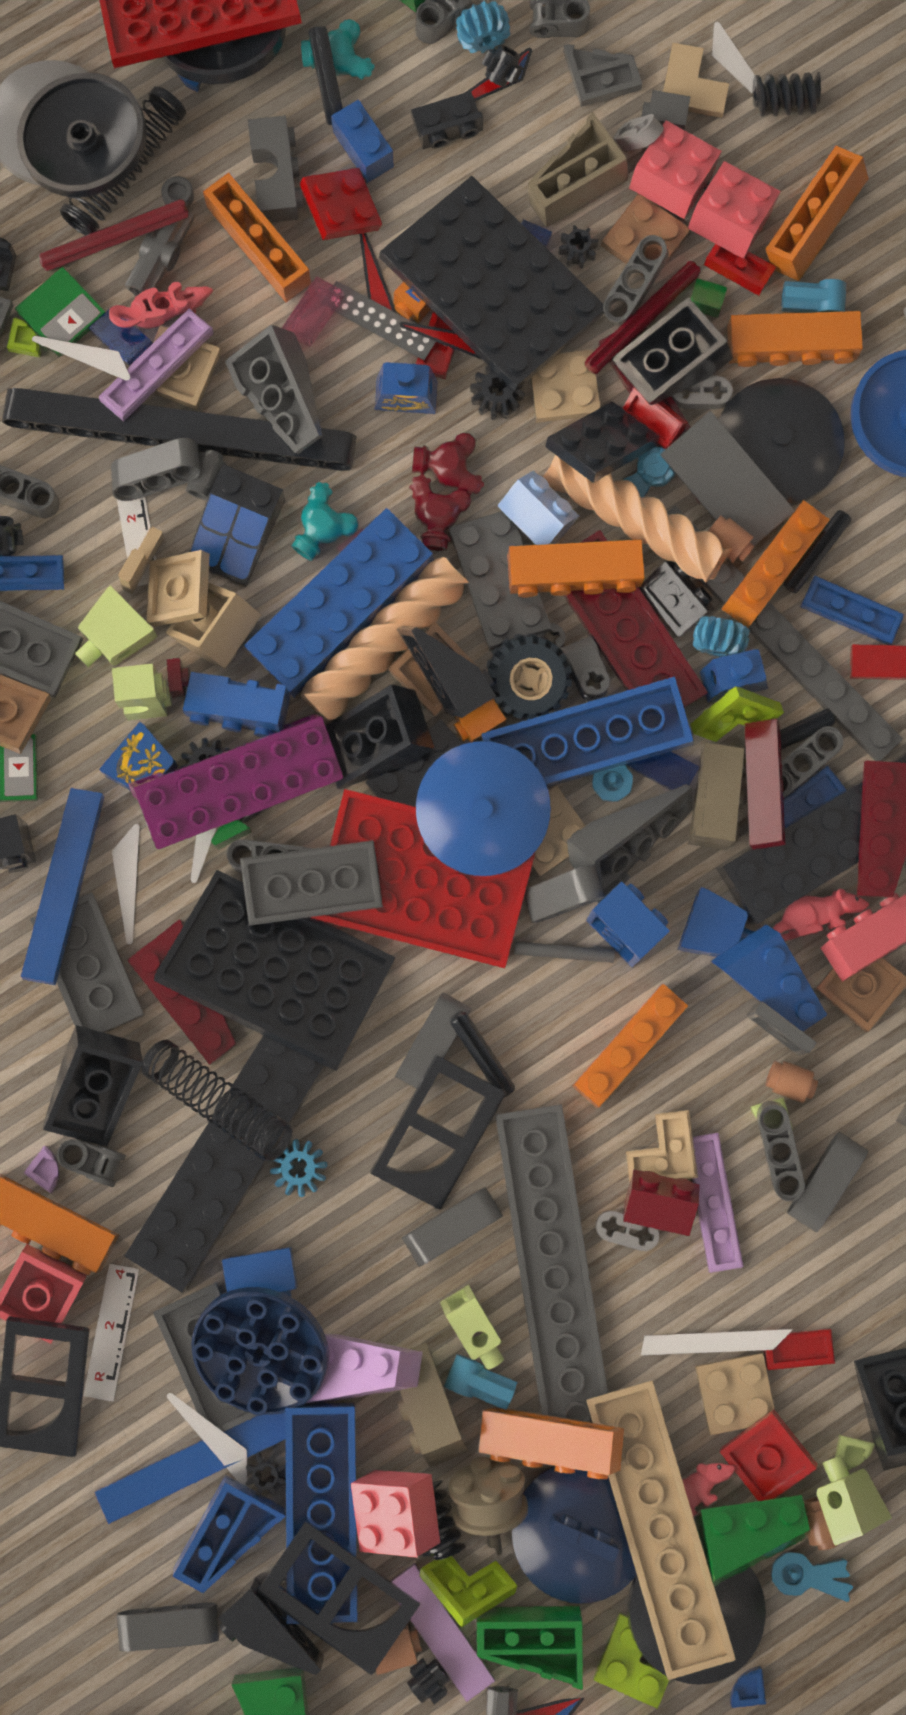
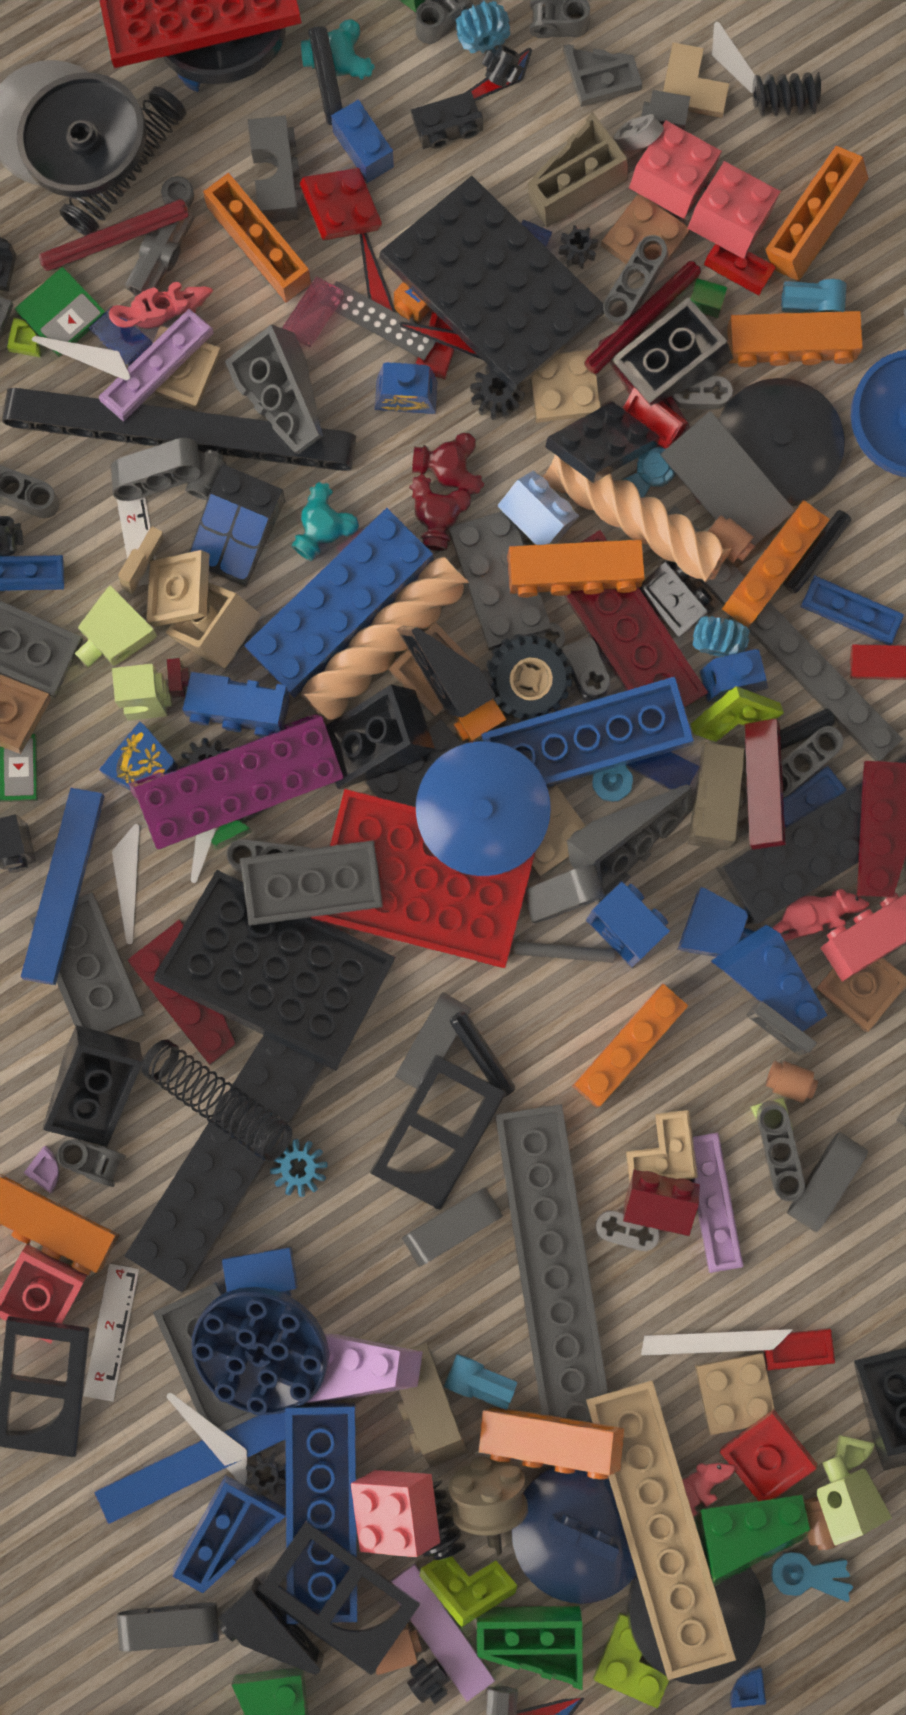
(466, 1319): yellowish green torso -> none

